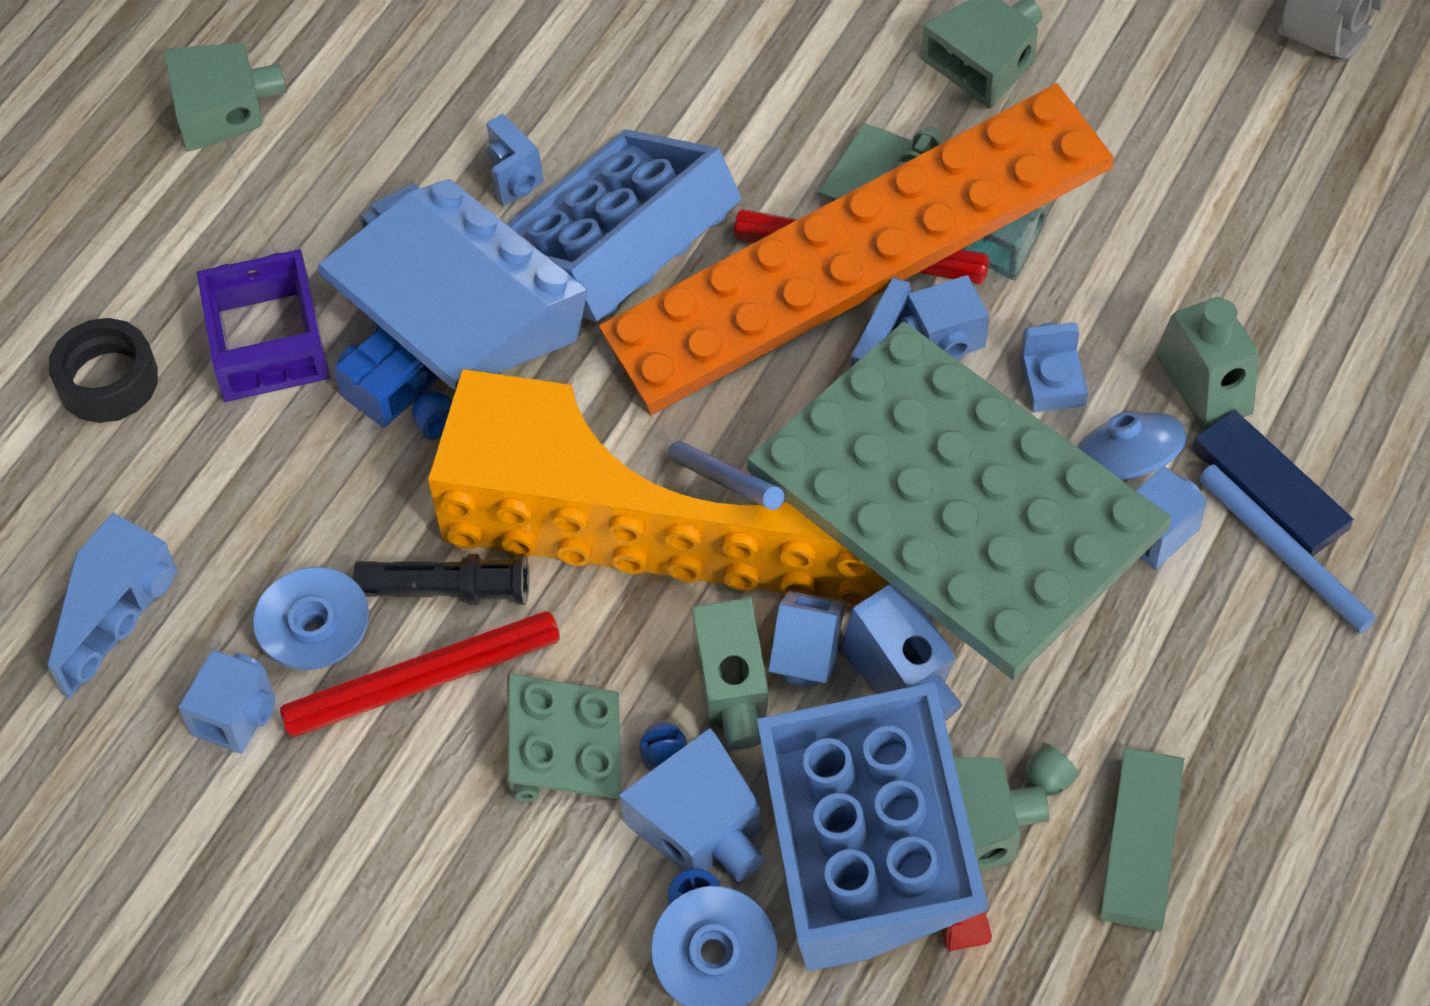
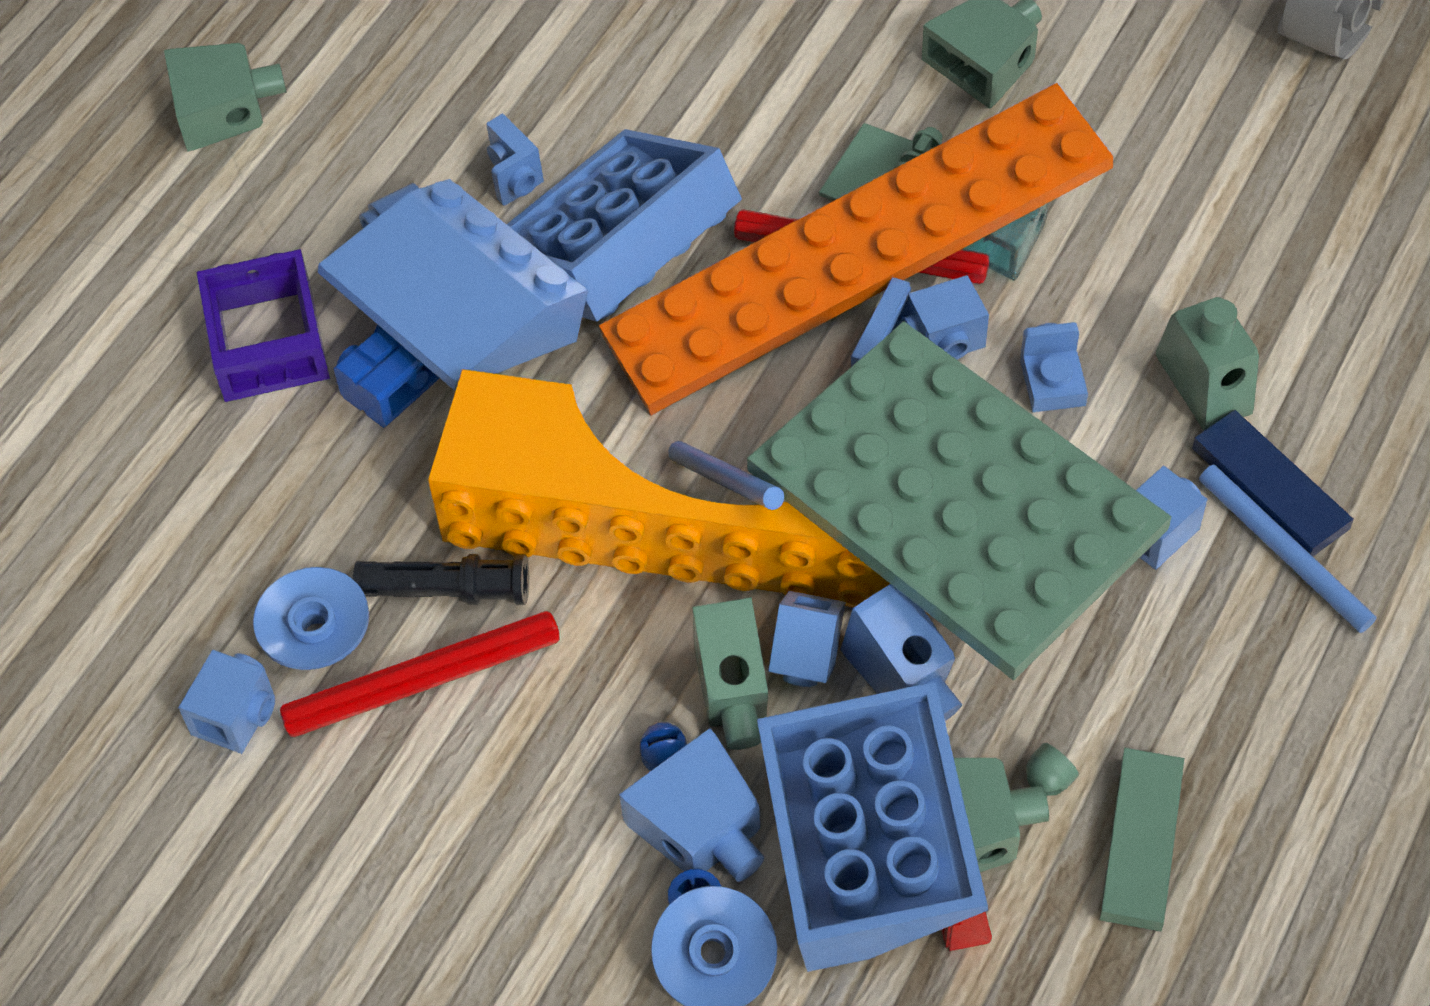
(90, 341): black tyre -> none
(107, 592): medium blue slope -> none
(431, 413): blue hinge -> none
(562, 738): sand green hinge -> none
(1135, 443): medium blue dish -> none

